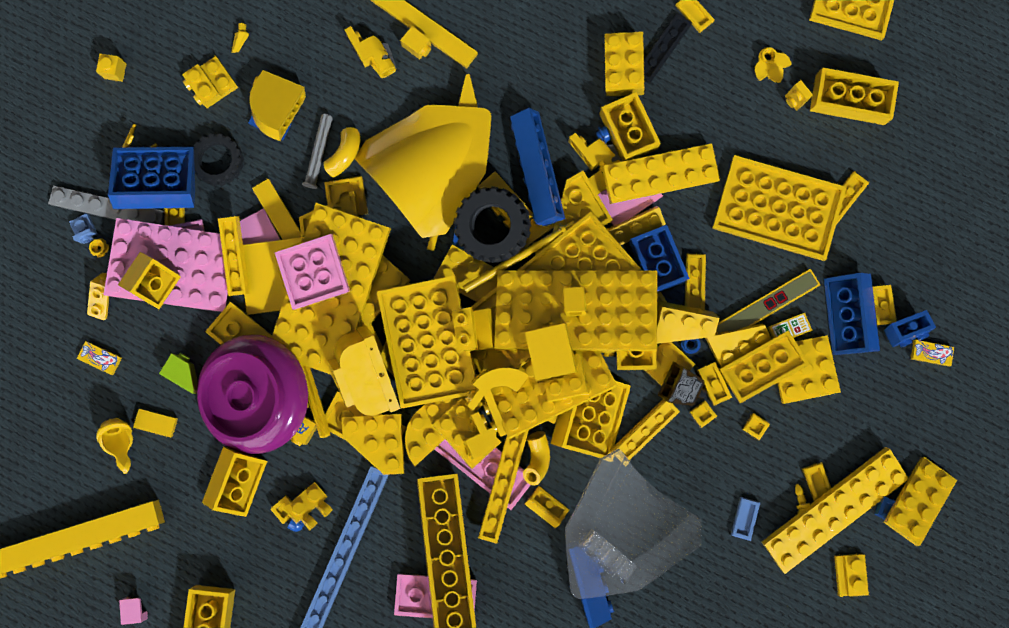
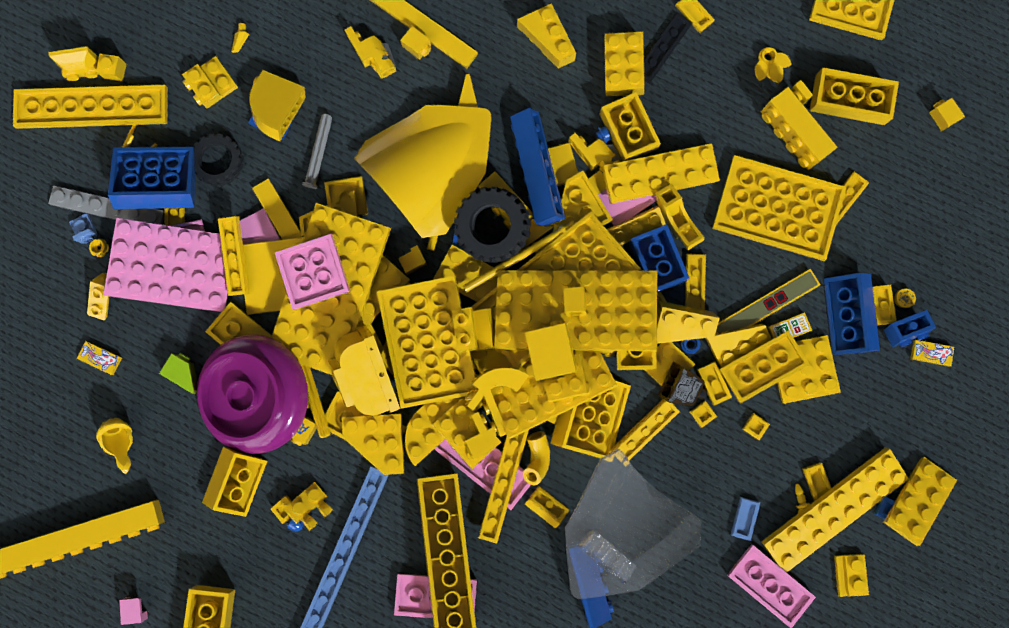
(76, 63): none -> yellow slope
(90, 106): none -> yellow plate
(149, 280): yellow slope -> none
(155, 423): yellow tile -> none
(345, 153): yellow cylinder -> none
(412, 261): none -> yellow panel
(548, 34): none -> yellow wedge
(563, 163): none -> yellow tile
(677, 218): none -> yellow arch
(771, 586): none -> bright pink plate
(797, 129): none -> yellow brick
(905, 298): none -> yellow tile
(946, 113): none -> yellow brick

